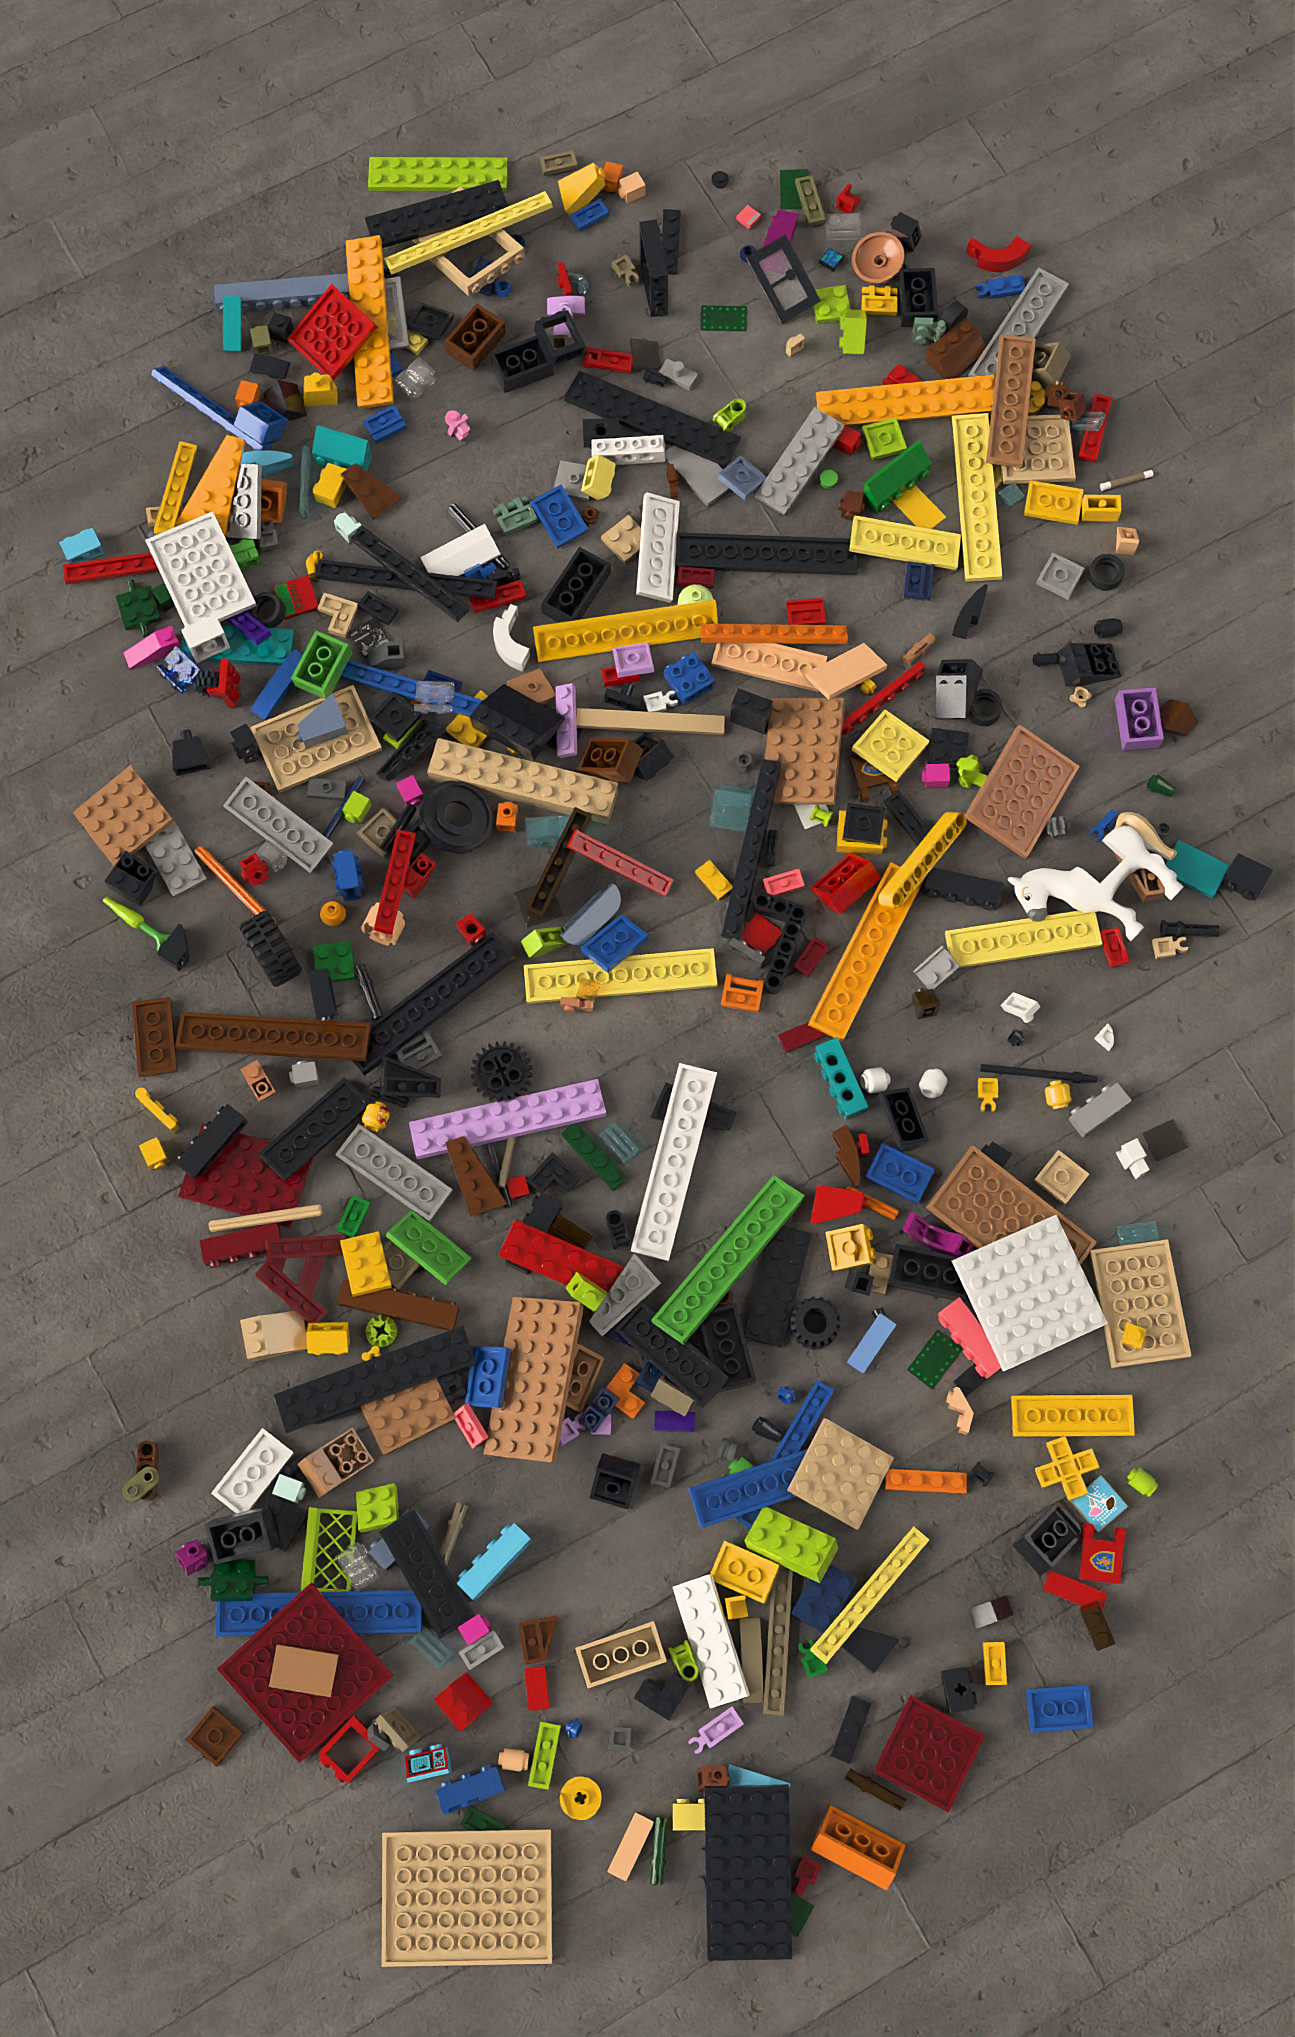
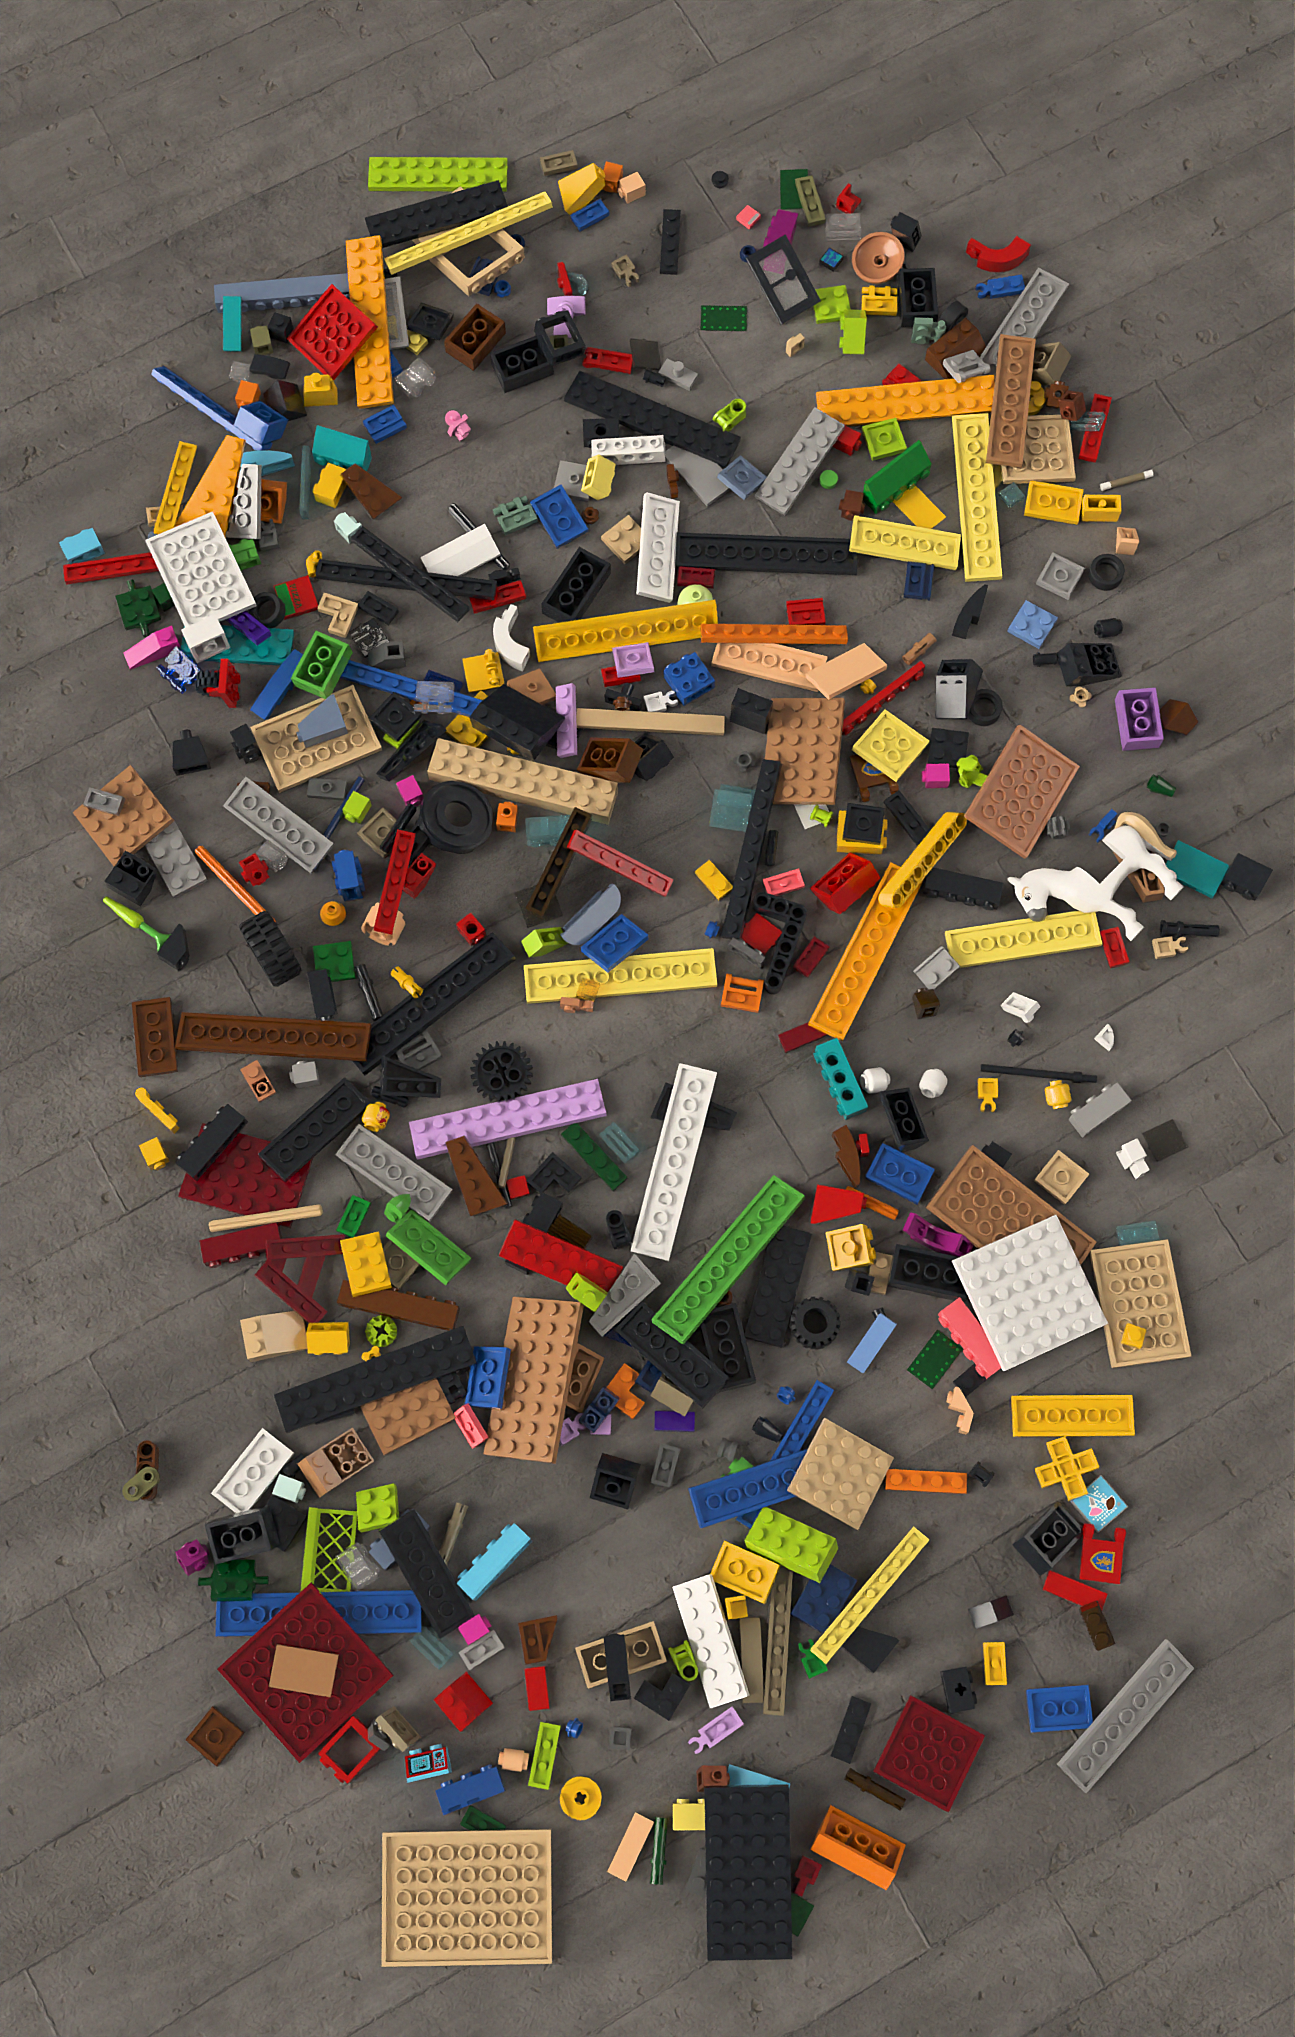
(104, 801): none -> flat silver plate
(239, 371): none -> clear tile
(397, 1207): none -> bright green plate
(406, 982): none -> yellow pin
(480, 572): blue plate -> none
(483, 671): none -> yellow hinge
(617, 1667): none -> black slope
(622, 704): none -> reddish brown plate
(653, 268): black window -> none
(712, 929): none -> blue plate
(966, 366): none -> light grey plate
(1032, 624): none -> medium blue plate
(1125, 1716): none -> light grey plate
(1142, 1481): lime brick -> none

